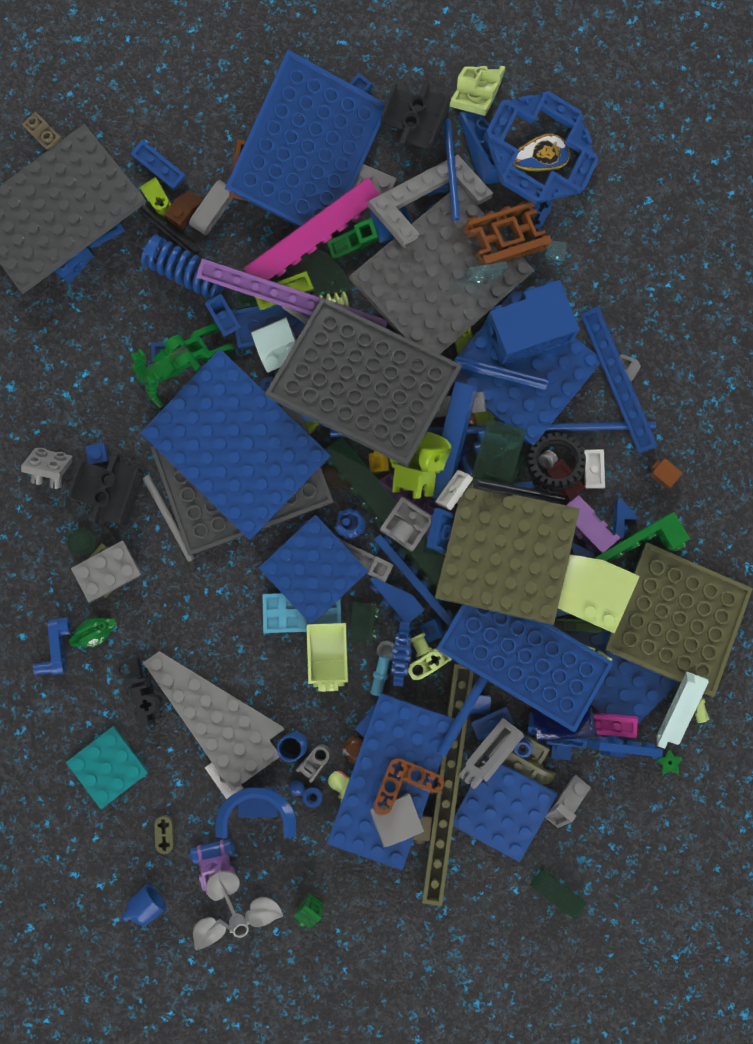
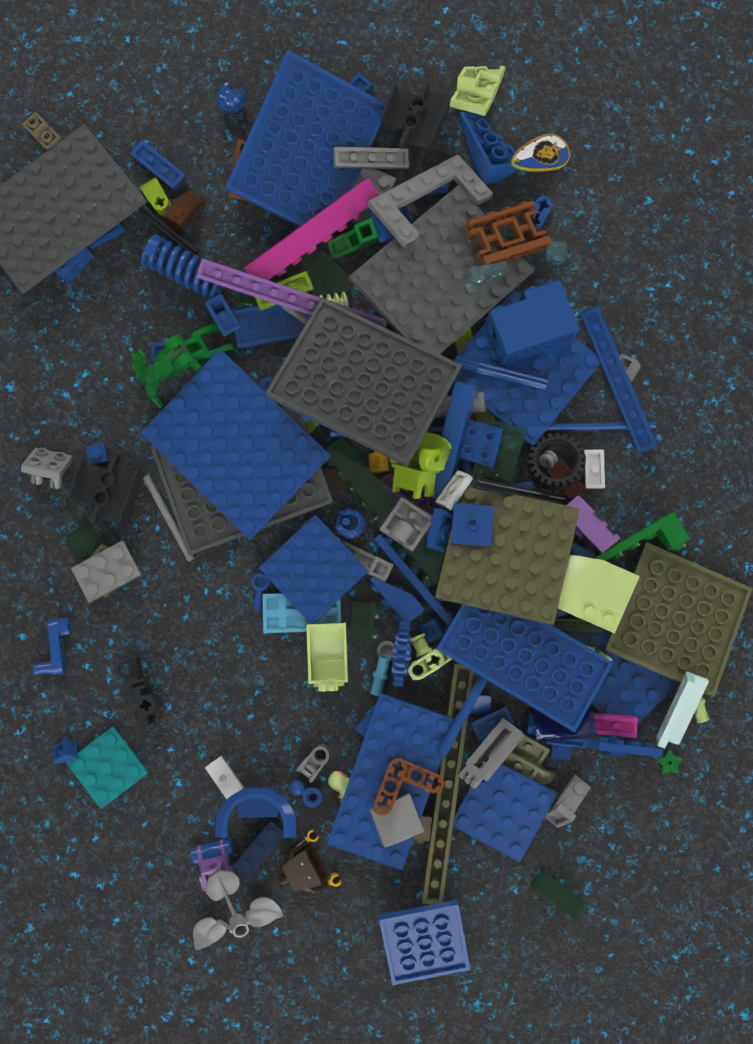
(64, 751): none -> blue slope
(92, 632): green hat -> none
(144, 906): blue piece -> none
(159, 835): olive beam -> none
(211, 208): light grey beam -> none
(225, 727): light grey wing -> none
(230, 100): none -> blue piece
(259, 849): none -> dark blue brick
(260, 583): none -> blue plate
(274, 343): light aqua slope -> none
(284, 754): blue piece -> none
(305, 869): none -> dark brown torso
(309, 911): green slope -> none
(352, 748): reddish brown head -> none
(370, 158): none -> light grey plate
(424, 942): none -> plate
(451, 170): blue piece -> none
(472, 525): none -> blue plate
(480, 443): none -> blue hinge
(504, 154): blue plate -> none
(524, 752): blue plate -> none
(621, 514): blue slope -> none
(665, 473): dark orange brick -> none

